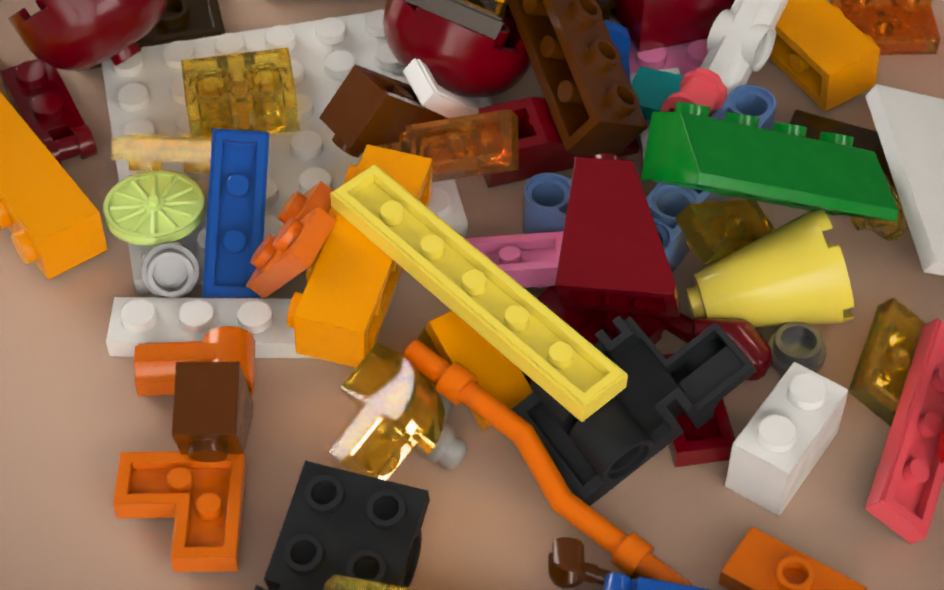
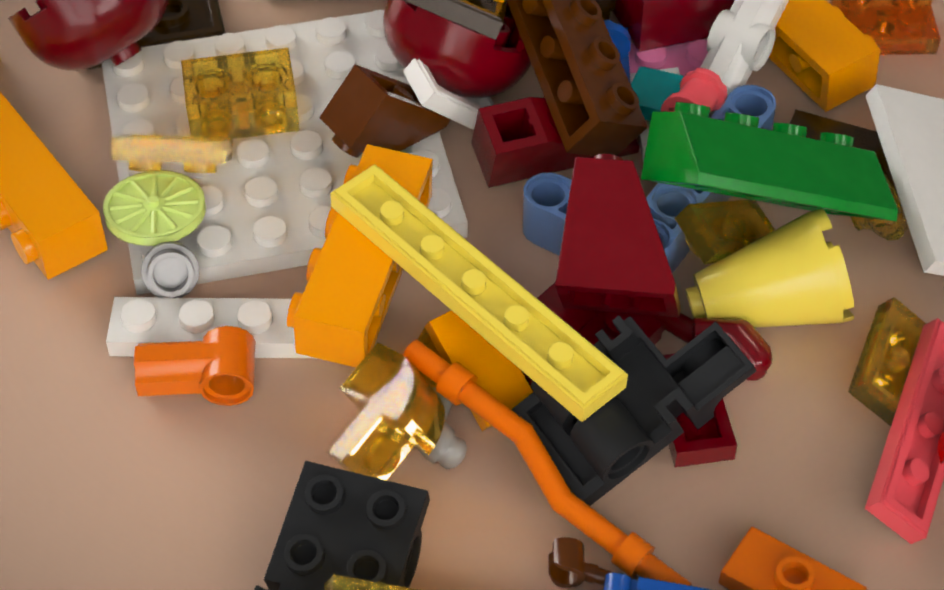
(49, 109): dark red plate -> none
(200, 497): orange plate -> none
(211, 410): reddish brown slope -> none
(234, 211): blue tile -> none
(296, 243): orange plate -> none
(464, 144): clear orange hinge -> none
(525, 257): bright pink plate -> none
(786, 438): white brick -> none
(798, 344): flat silver plate -> none

